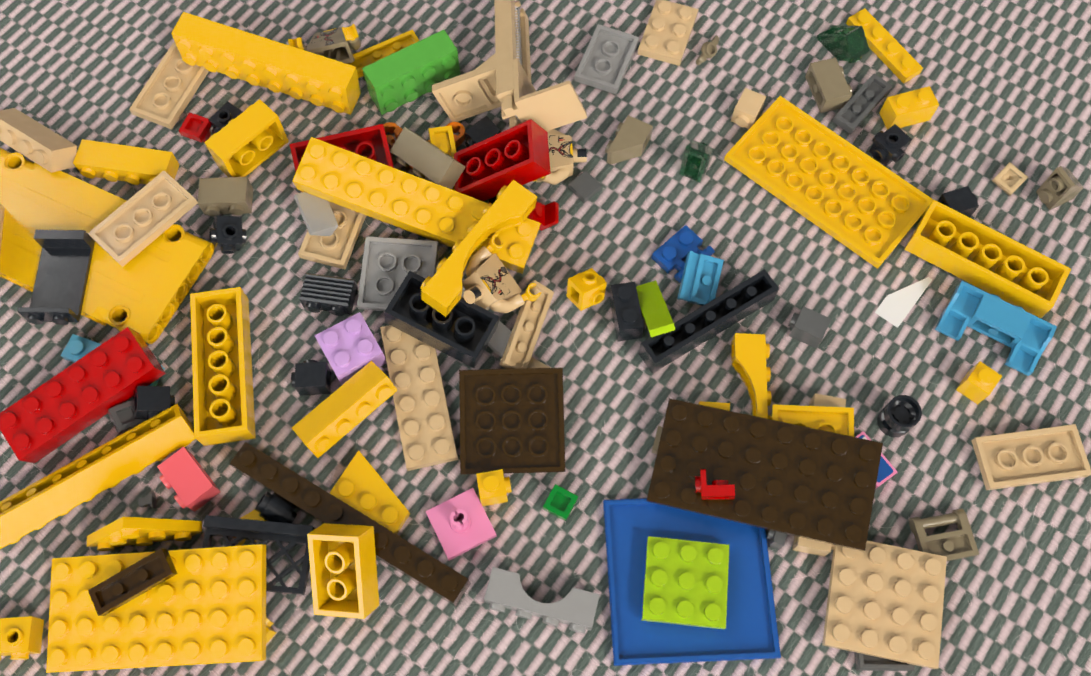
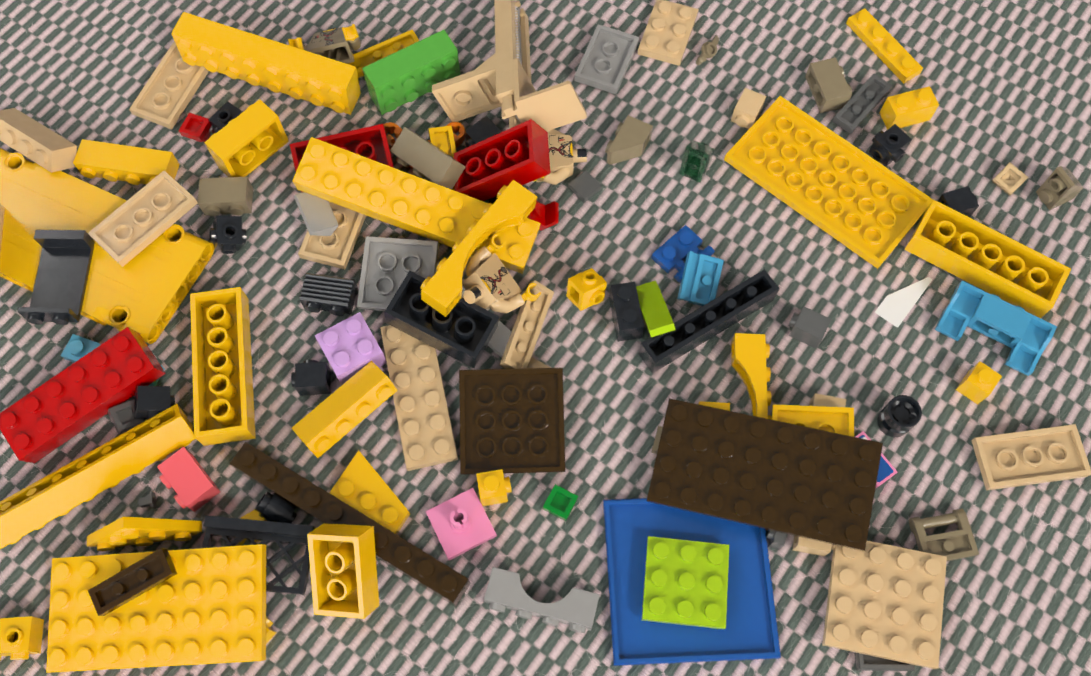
(718, 490): red bracket -> none
(845, 42): clear green slope -> none

